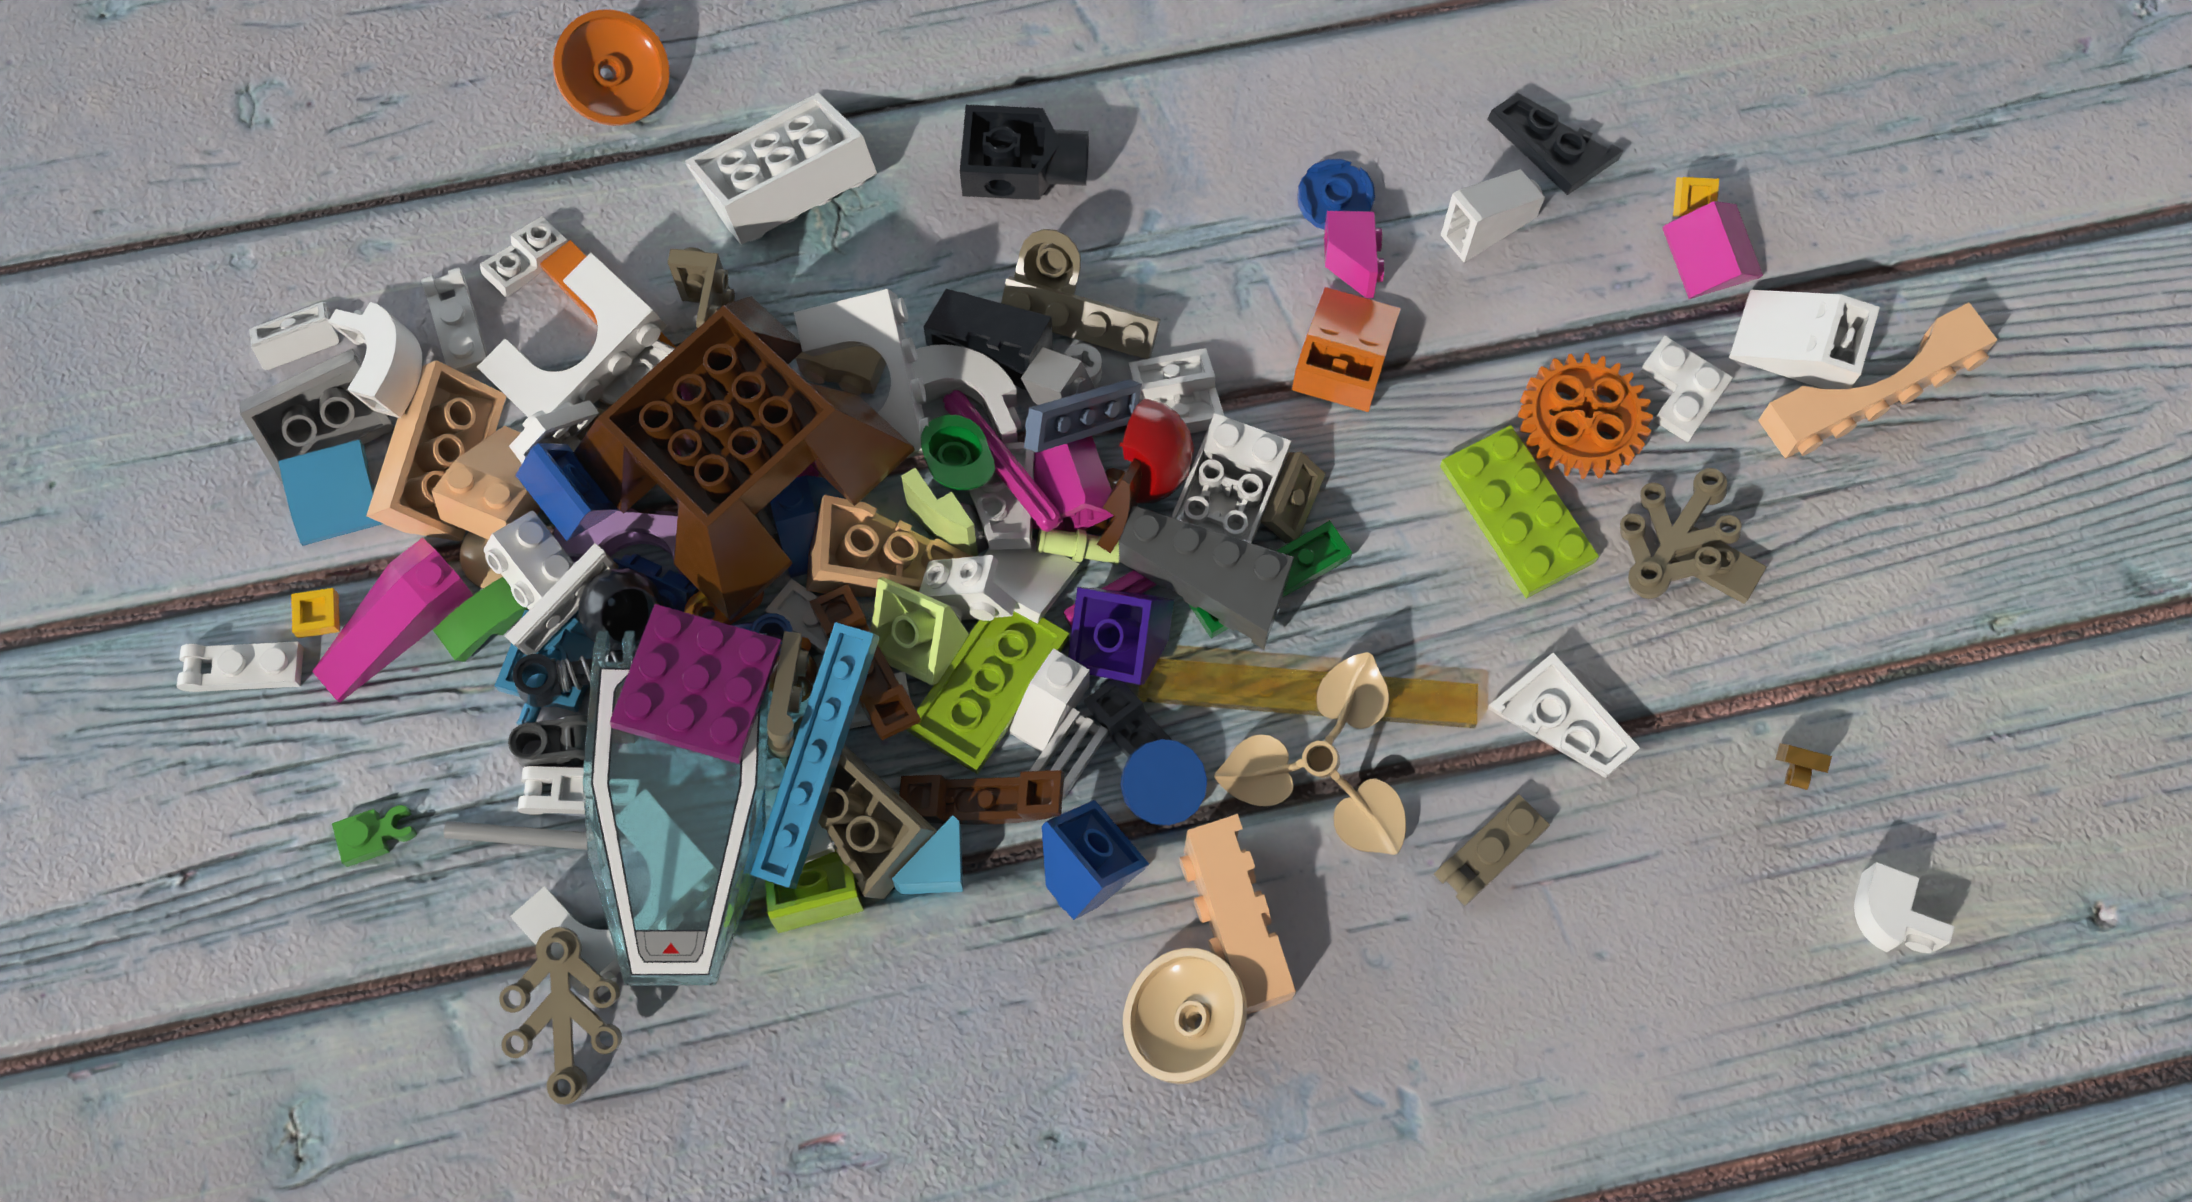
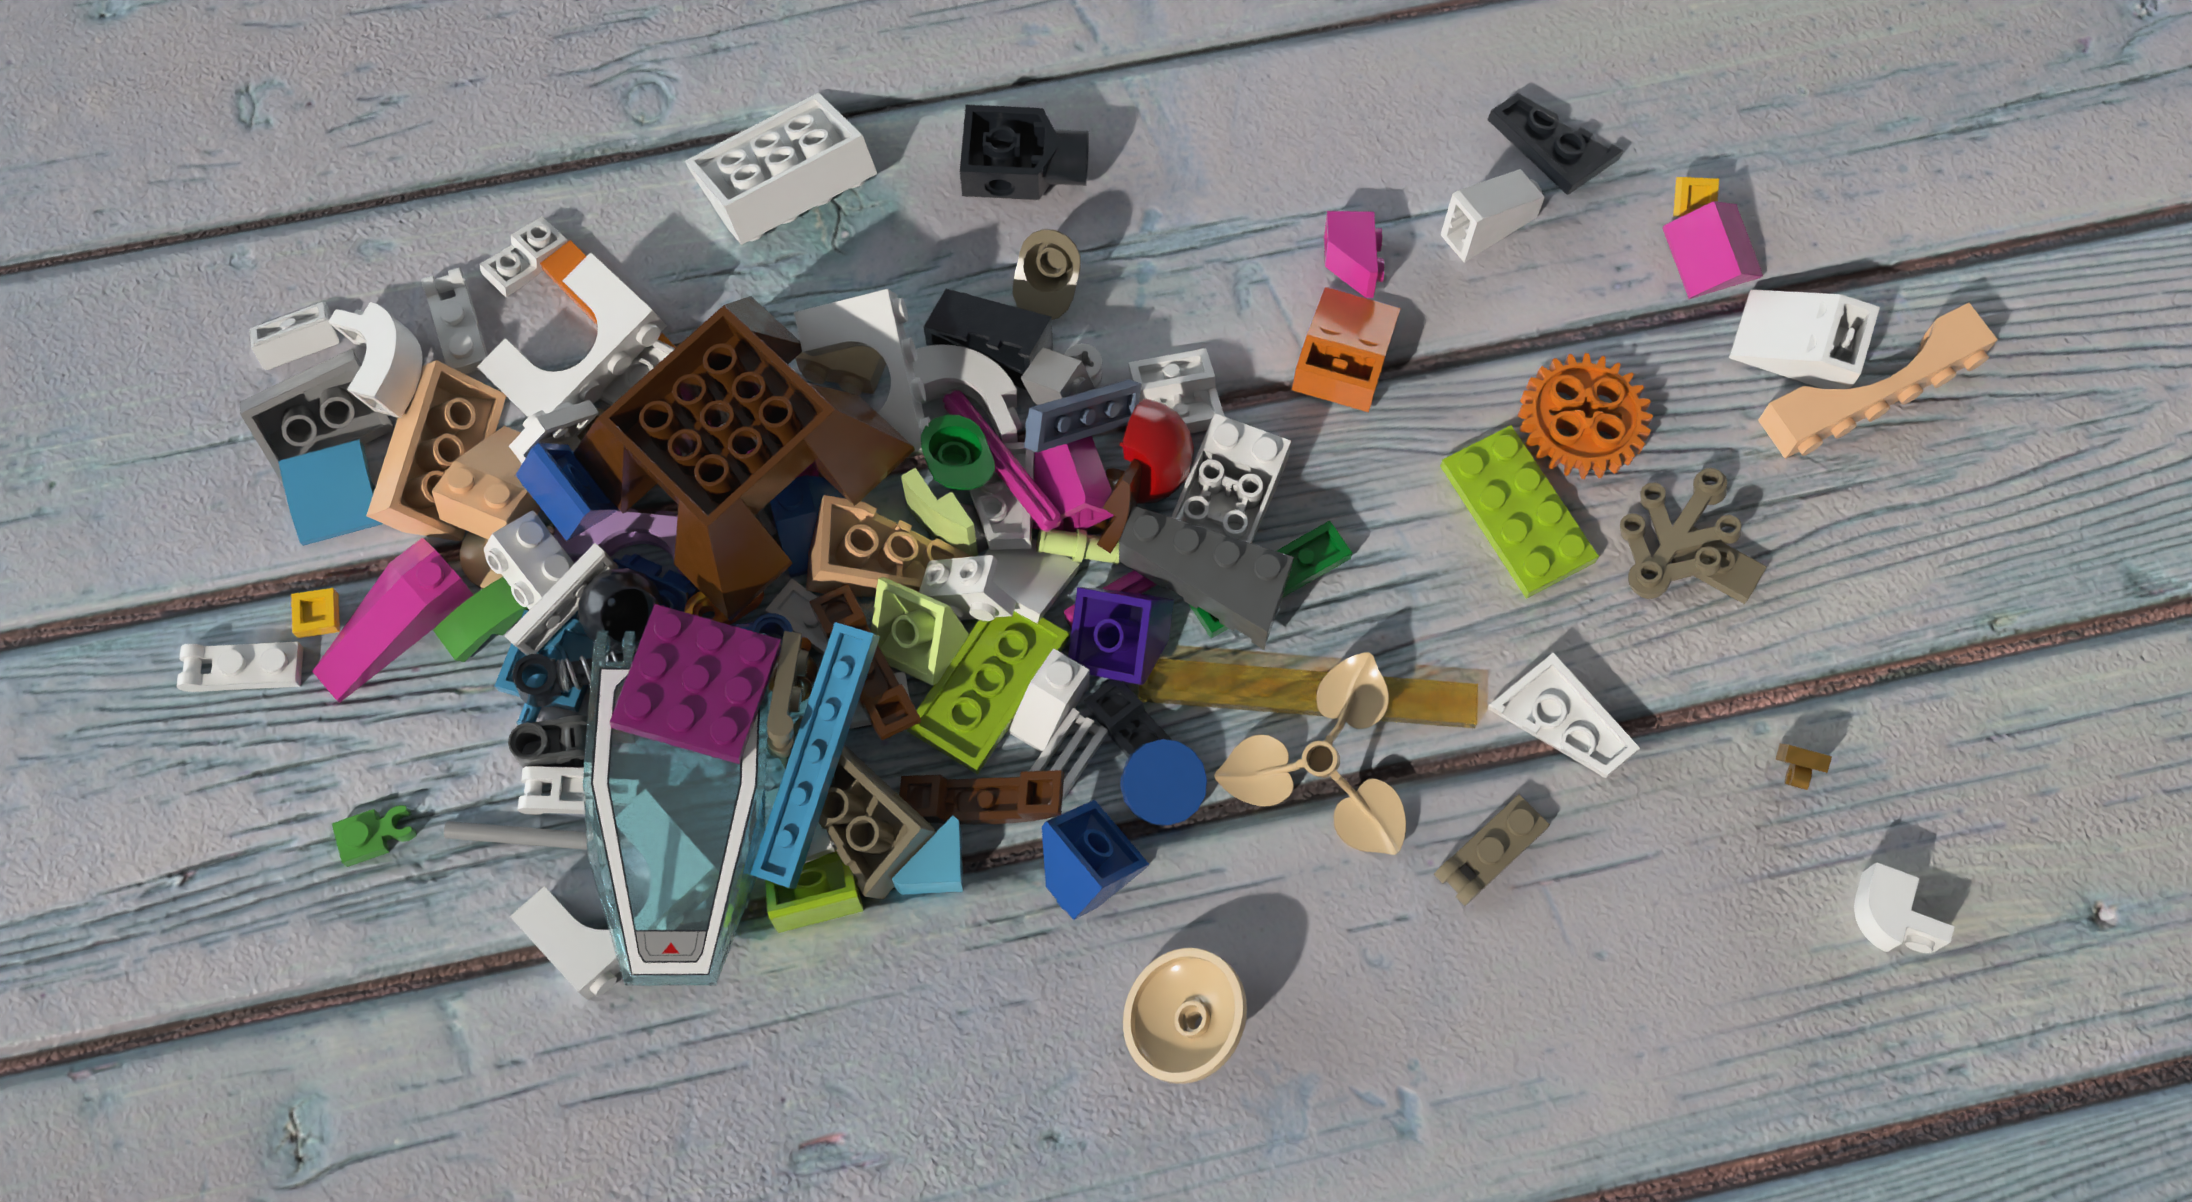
(561, 1008): dark tan plant -> none
(621, 45): orange dish -> none
(700, 280): dark tan bracket -> none
(1086, 318): dark tan plate -> none
(1236, 912): light nougat wedge -> none
(1293, 497): dark tan plate -> none
(1334, 187): blue tile -> none
(1694, 386): white plate -> none

